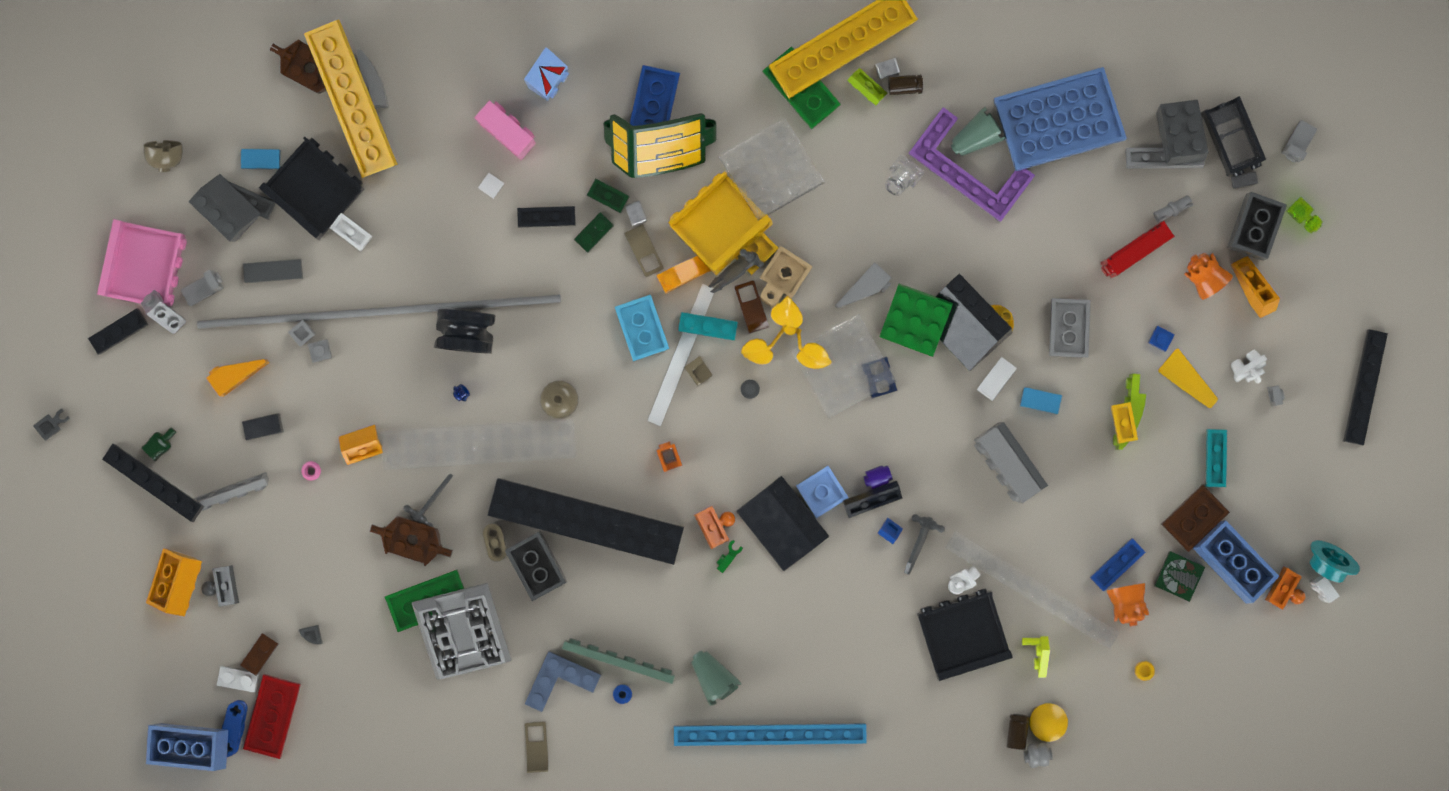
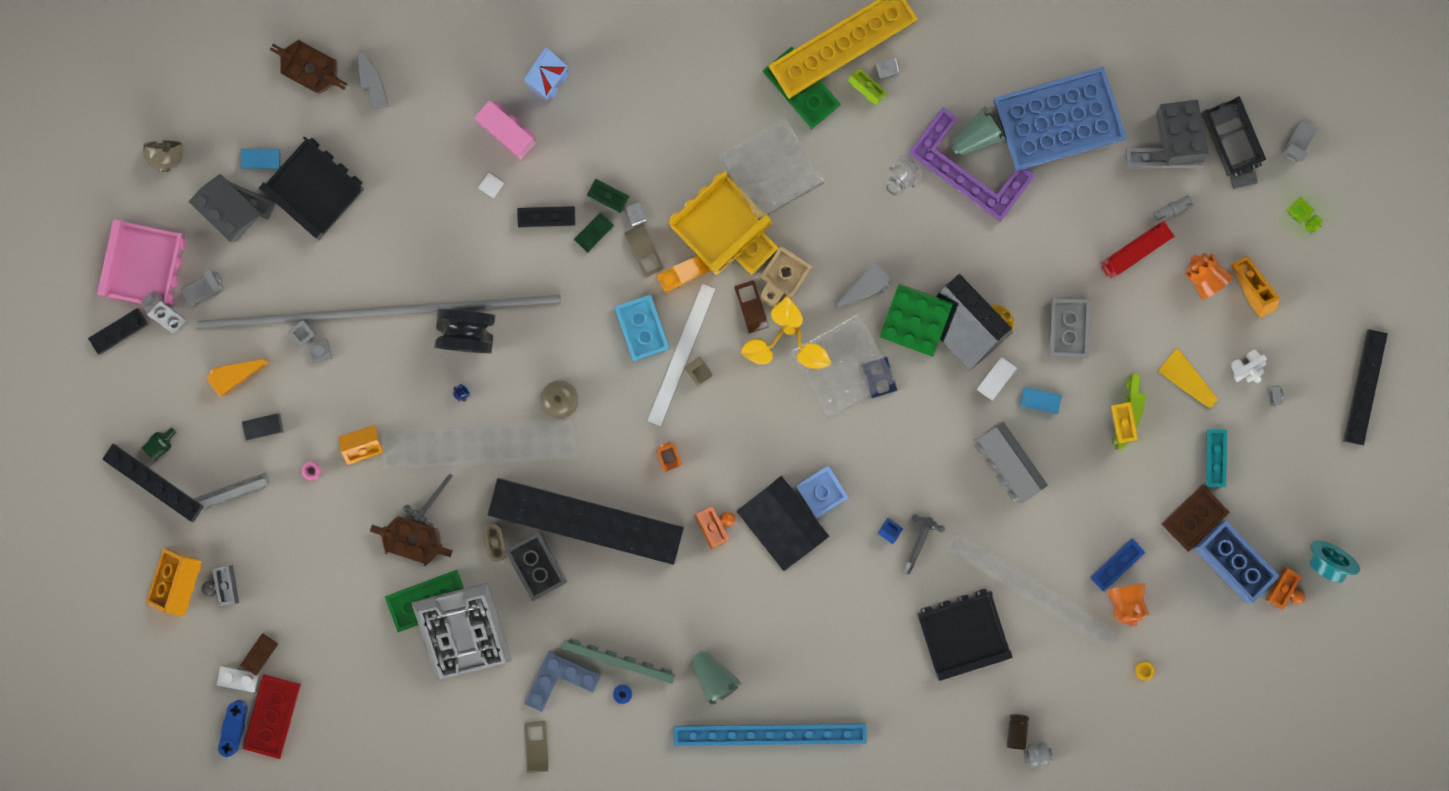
(49, 426): dark grey plate -> none
(187, 747): medium blue brick -> none
(273, 271): dark grey tile -> none
(311, 634): dark grey tile -> none
(350, 98): yellow plate -> none
(351, 232): white plate -> none
(654, 96): blue plate -> none
(659, 146): panel -> none
(707, 326): teal plate -> none
(725, 561): green plate -> none
(736, 269): dark grey piece -> none
(750, 389): dark grey plate -> none
(872, 499): black plate -> none
(877, 477): dark purple brick -> none
(905, 84): dark brown piece -> none
(963, 580): white hips -> none
(1042, 652): neon yellow plate -> none
(1048, 722): yellow dish -> none
(1161, 338): blue plate -> none
(1179, 576): tile -> none
(1257, 226): dark grey brick -> none
(1324, 589): white piece -> none

